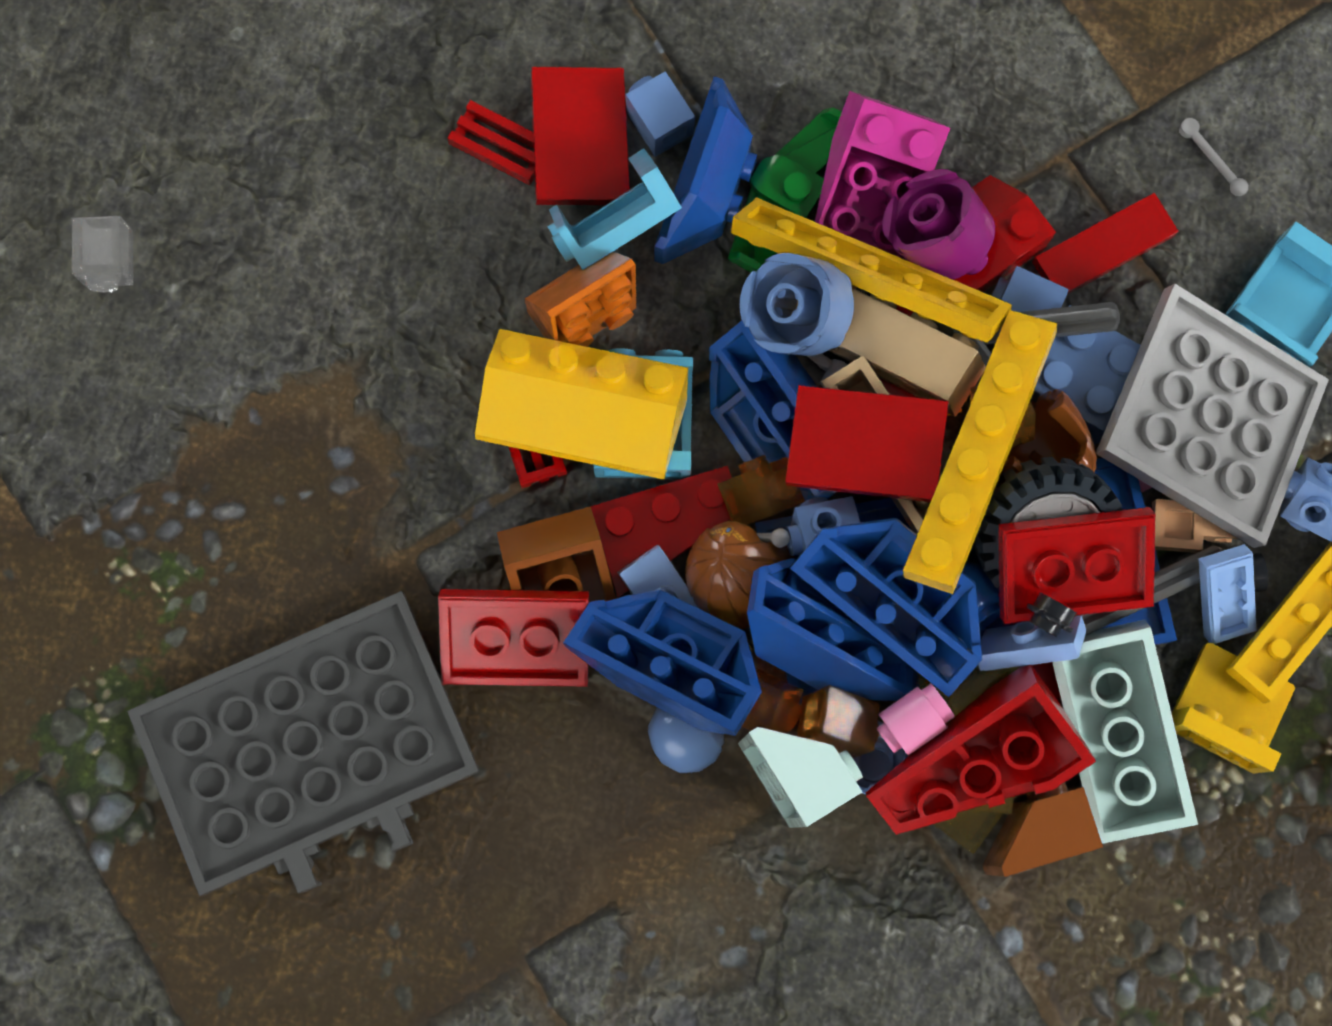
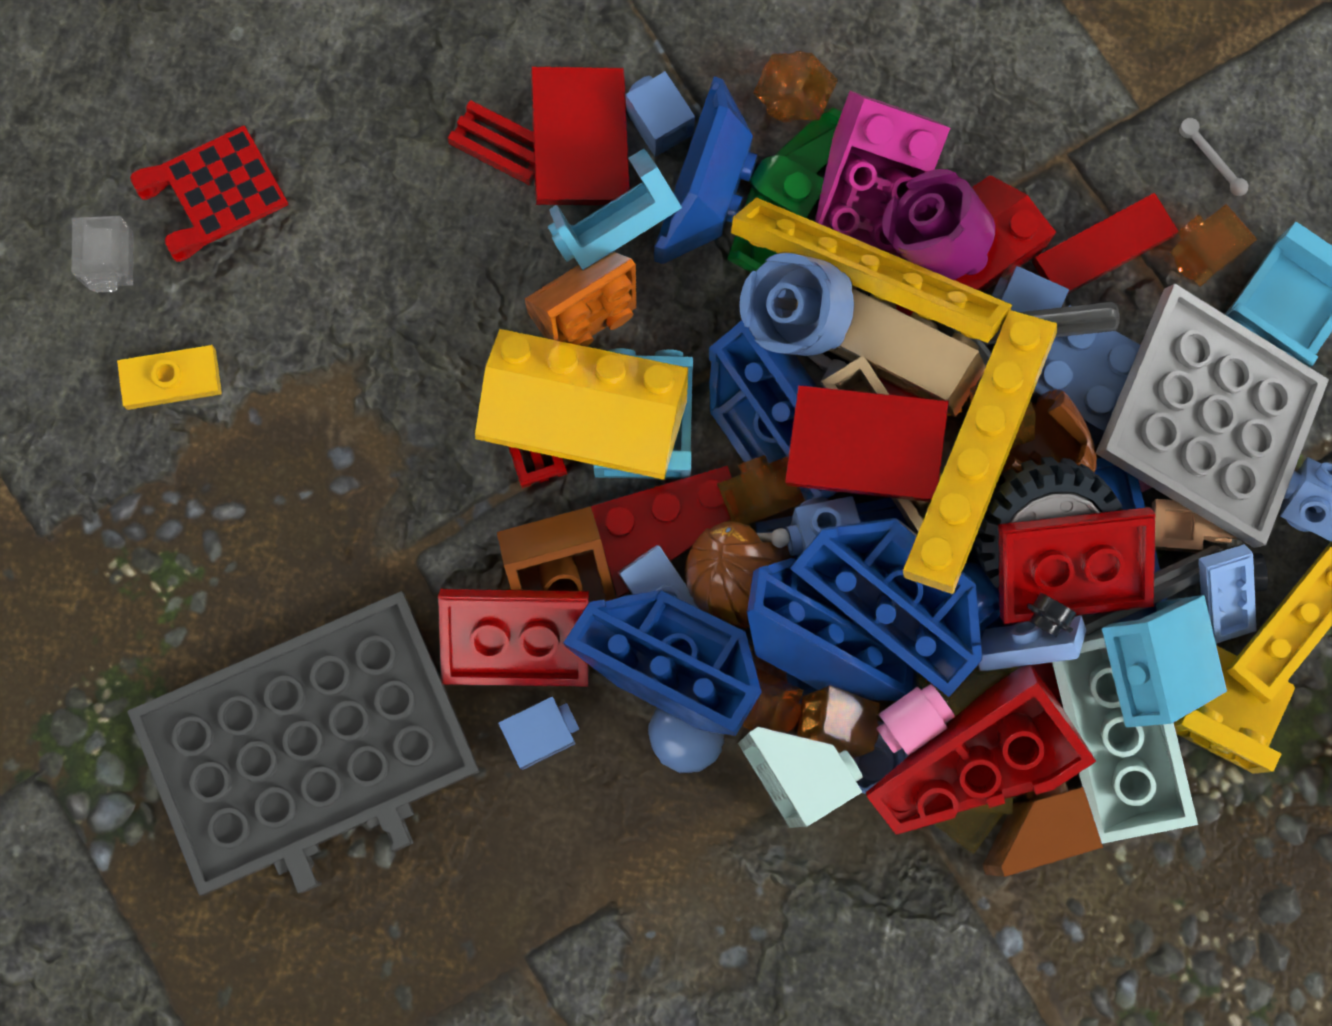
(169, 377): none -> yellow plate
(218, 186): none -> red flag
(539, 732): none -> medium blue brick
(795, 86): none -> clear orange brick
(1165, 662): none -> medium azure panel
(1211, 244): none -> clear orange brick

